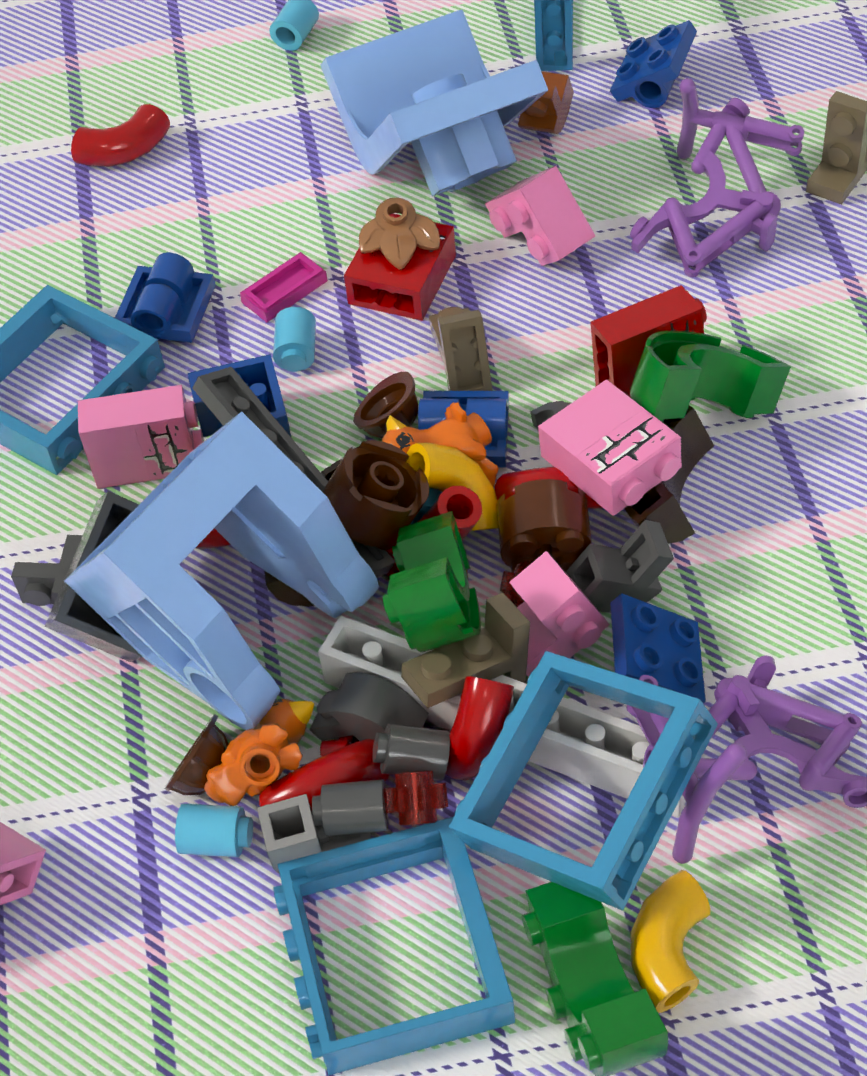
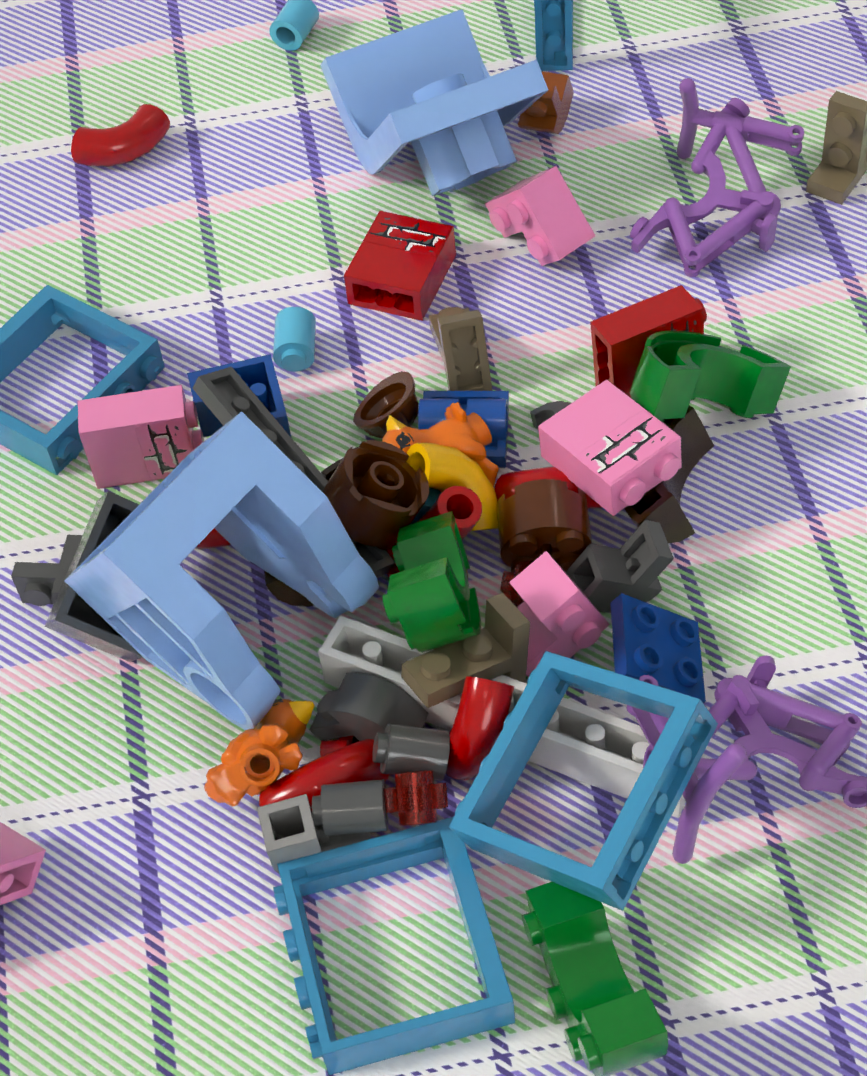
(167, 299): blue plate -> none
(202, 756): reddish brown piece -> none
(212, 830): medium azure brick -> none
(283, 287): dark pink tile -> none
(398, 235): medium nougat plate -> none
(653, 65): blue plate -> none
(659, 939): yellow cylinder -> none

